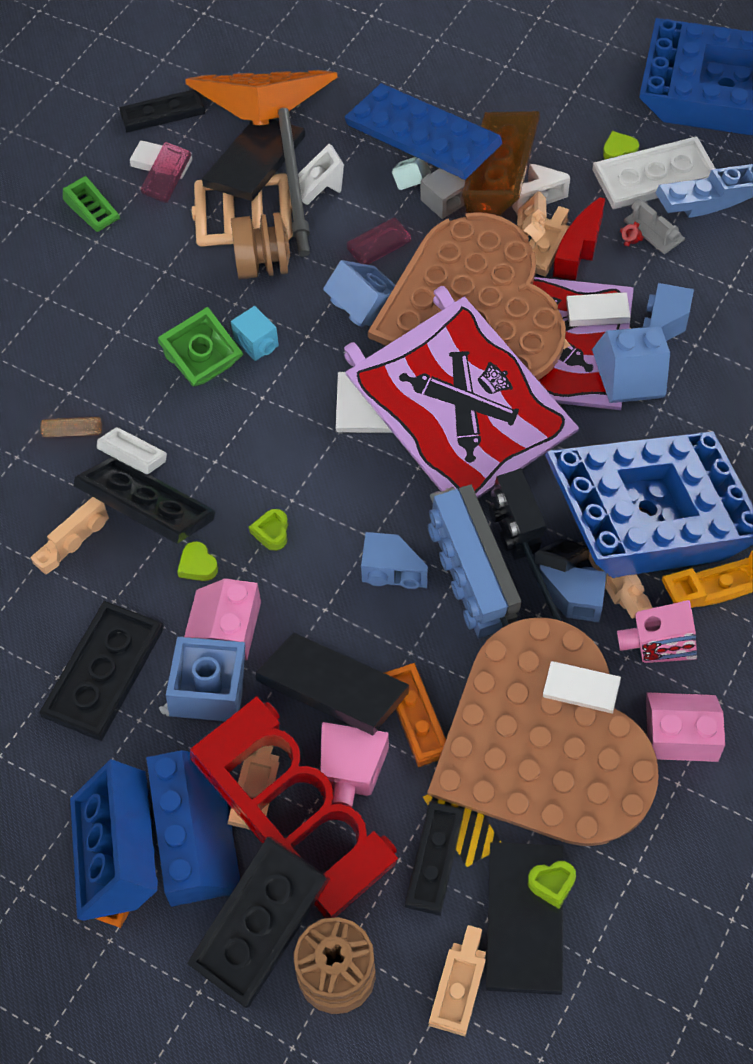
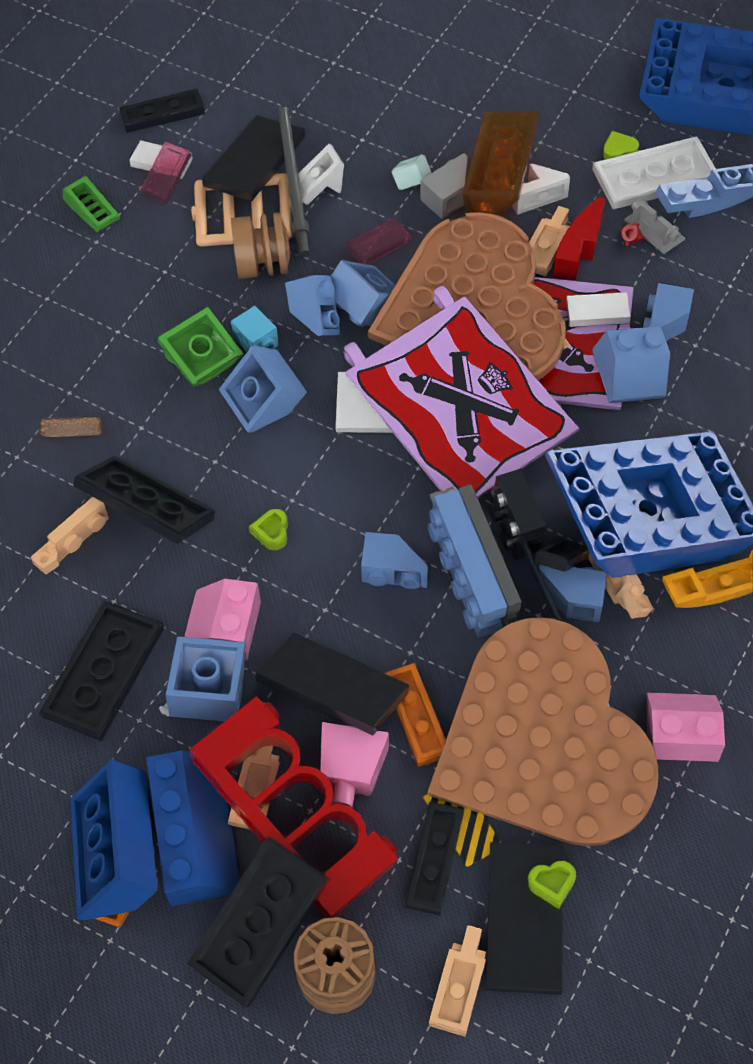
(131, 450): white tile -> none
(197, 563): lime tile -> none
(260, 95): orange slope -> none
(262, 388): none -> medium blue slope
(313, 303): none -> medium blue slope
(423, 131): blue plate -> none
(533, 216): light nougat hinge -> none
(581, 687): white tile -> none
(662, 634): bright pink torso -> none

